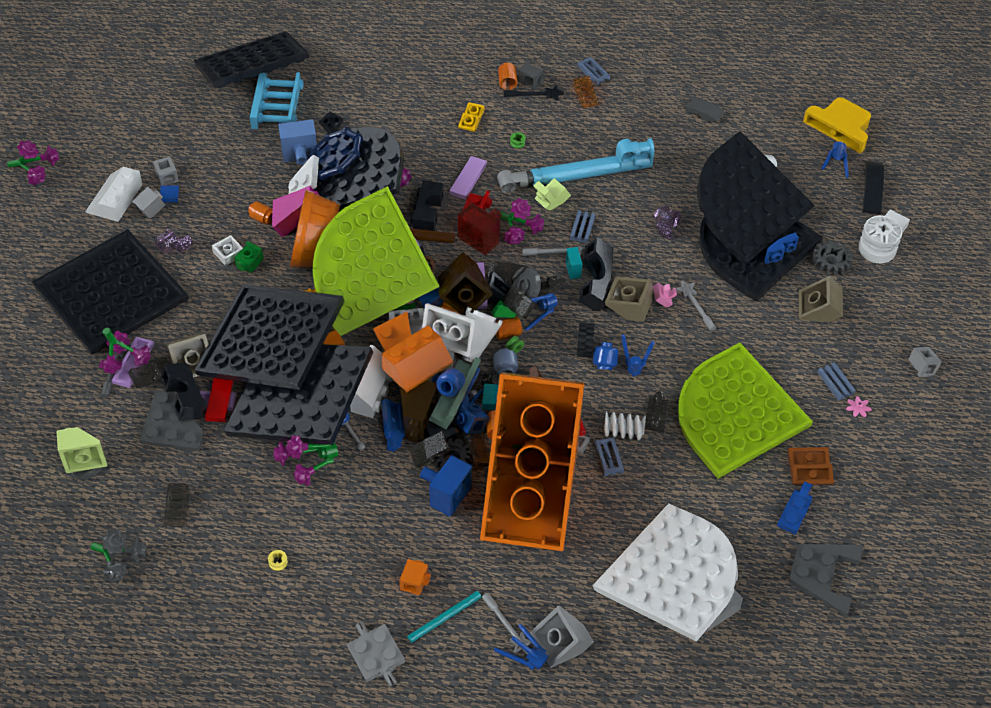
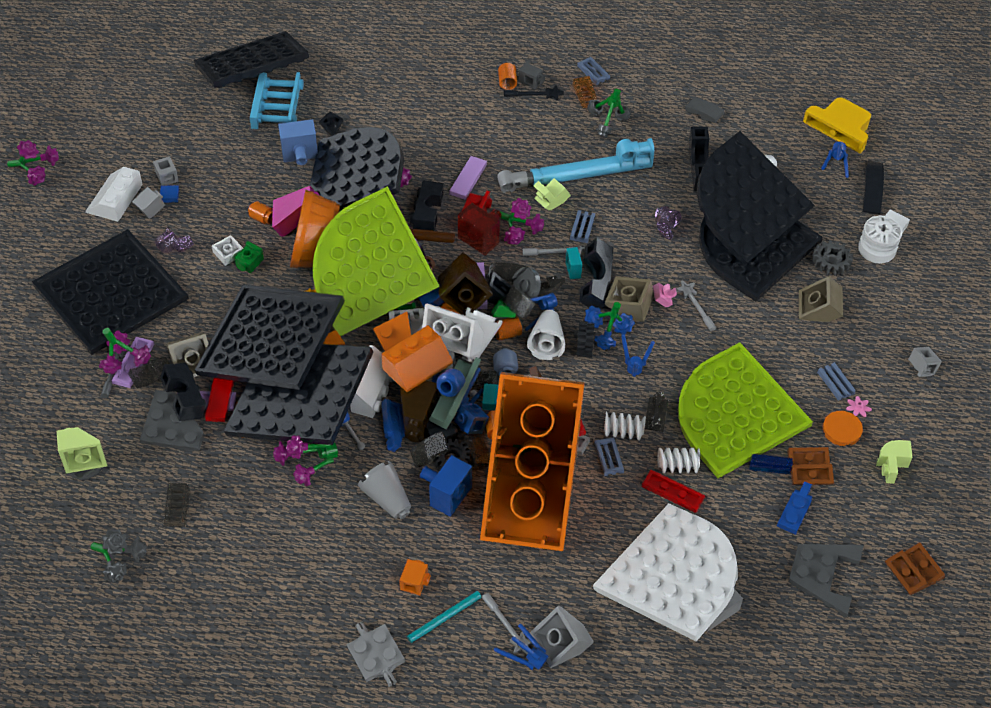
(277, 566): light yellow bush -> none
(305, 176): white wing -> none
(336, 152): dark blue plate -> none
(386, 490): none -> light grey cone
(471, 117): yellow slope -> none
(515, 344): bright green bush -> none
(517, 144): bright green bush -> none
(547, 337): none -> white cone
(605, 356): blue head -> none
(622, 113): none -> plant
(622, 324): none -> blue plant
(673, 491): none -> red tile
(678, 459): none -> white piece
(698, 151): none -> black arch
(770, 464): none -> clear blue tile
(781, 246): blue slope -> none
(842, 428): none -> orange tile
(894, 455): none -> yellowish green brick
(915, 568): none -> dark orange slope

